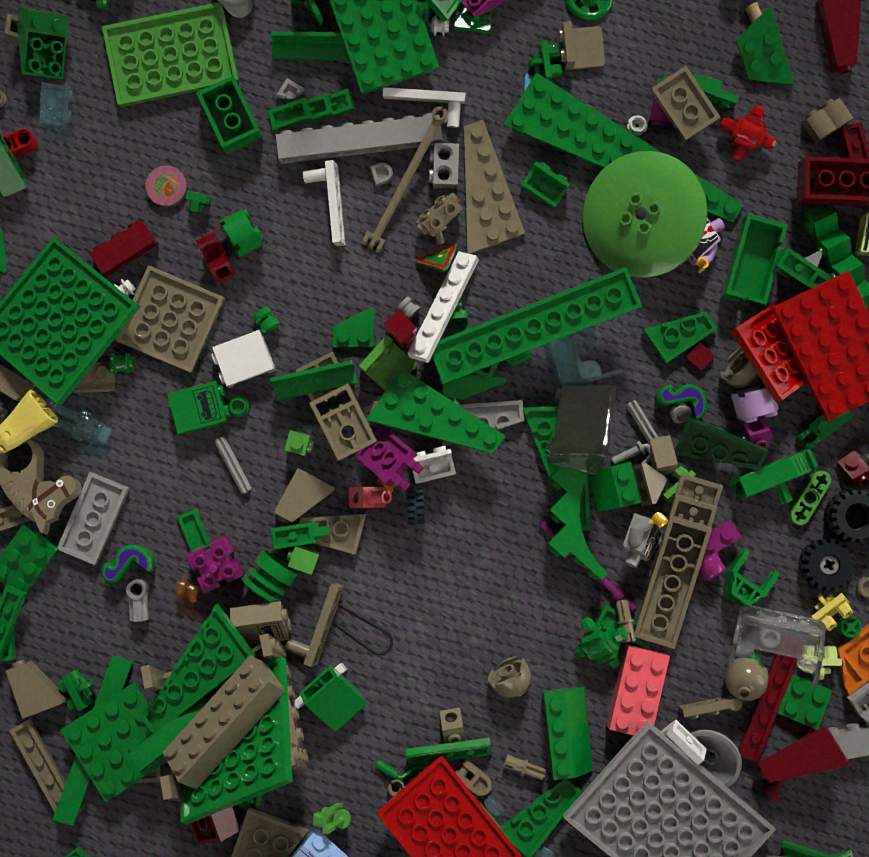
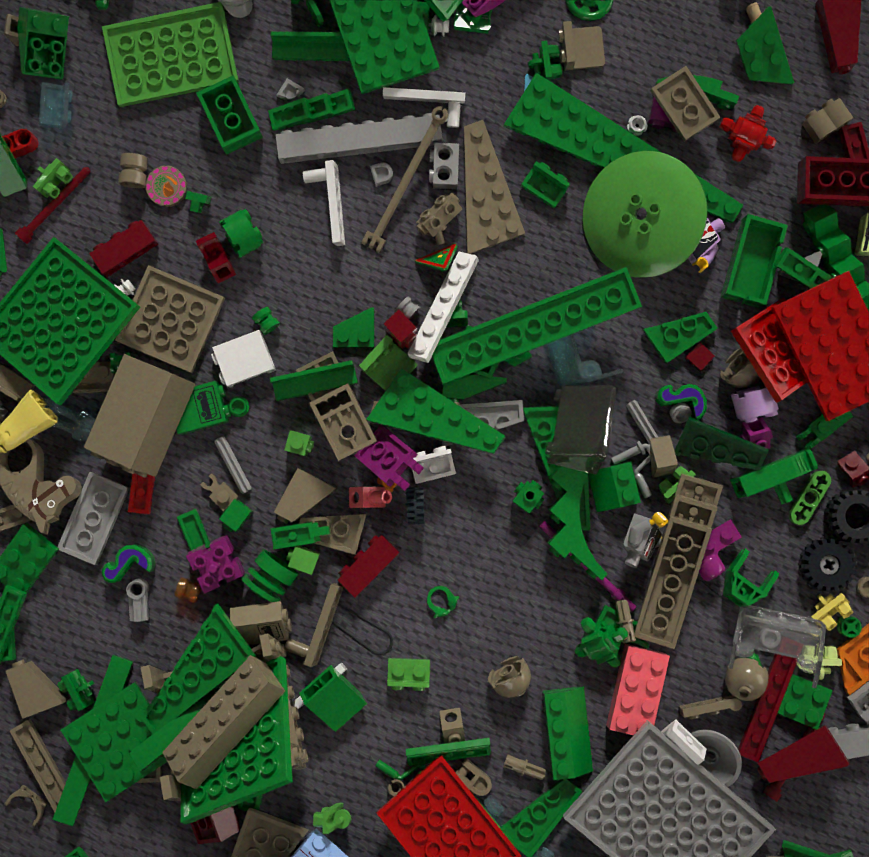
(26, 233): none -> dark red piece
(38, 801): none -> dark tan cap
(51, 177): none -> bright green hips
(133, 168): none -> dark tan wheel
(139, 417): none -> dark tan container
(141, 494): none -> red plate
(221, 494): none -> dark tan plate
(235, 516): none -> green brick
(368, 564): none -> dark red brick
(408, 673): none -> bright green bracket
(440, 612): none -> green piece
(528, 504): none -> green brick
(649, 483): dark tan slope -> none

